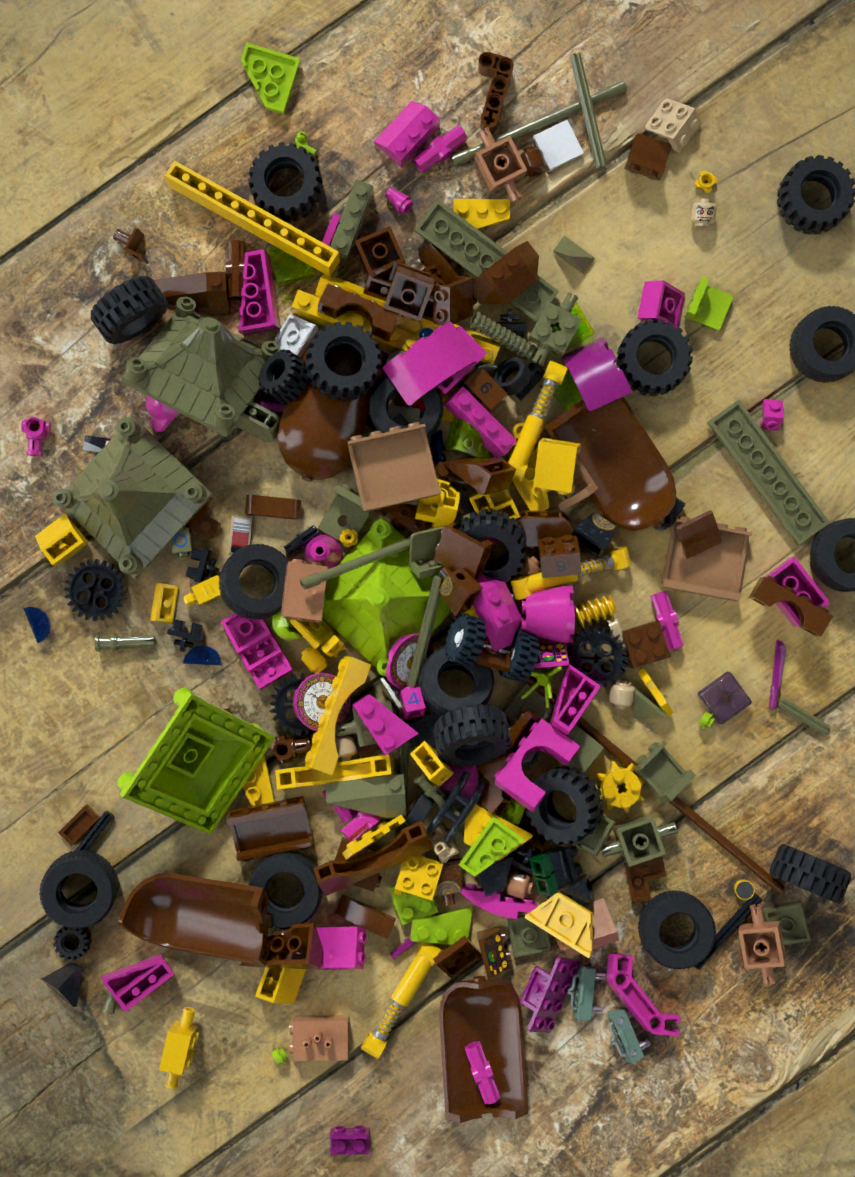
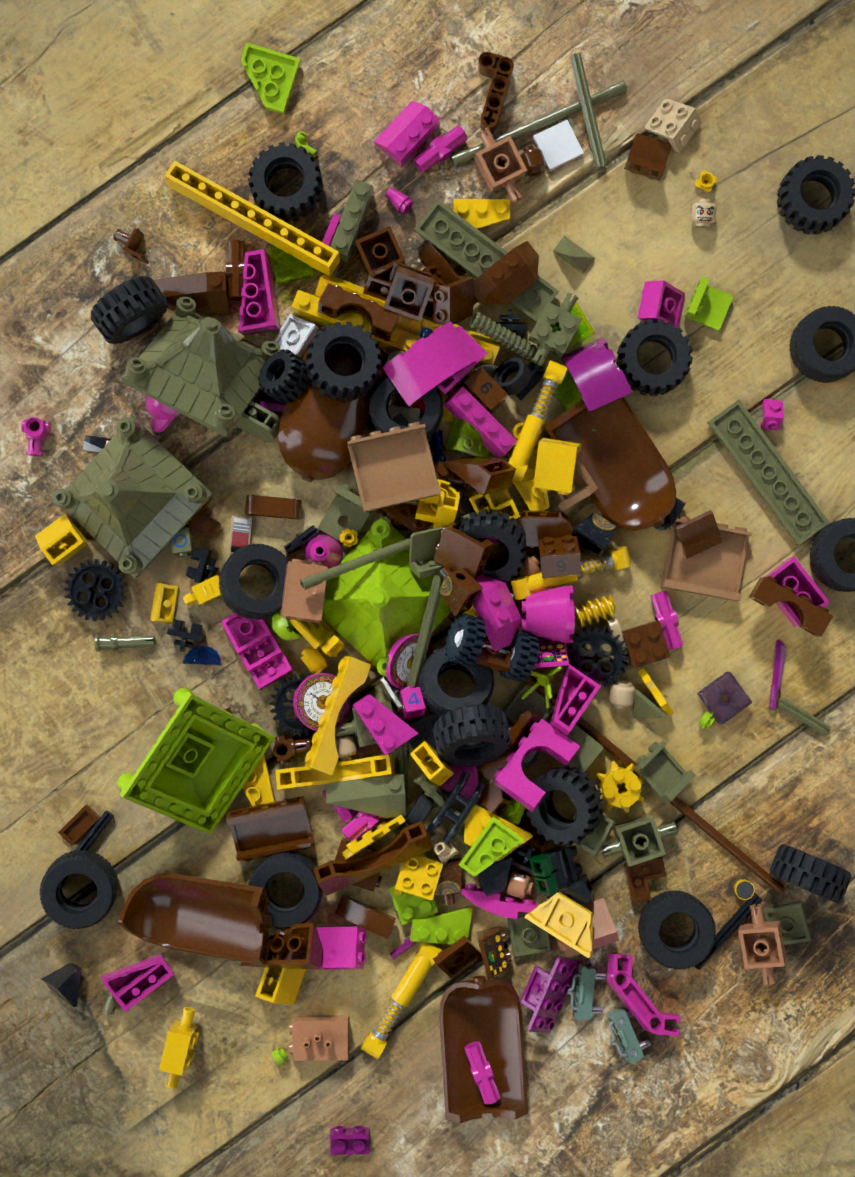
(39, 623): clear blue plate -> none
(69, 953): black tyre -> none

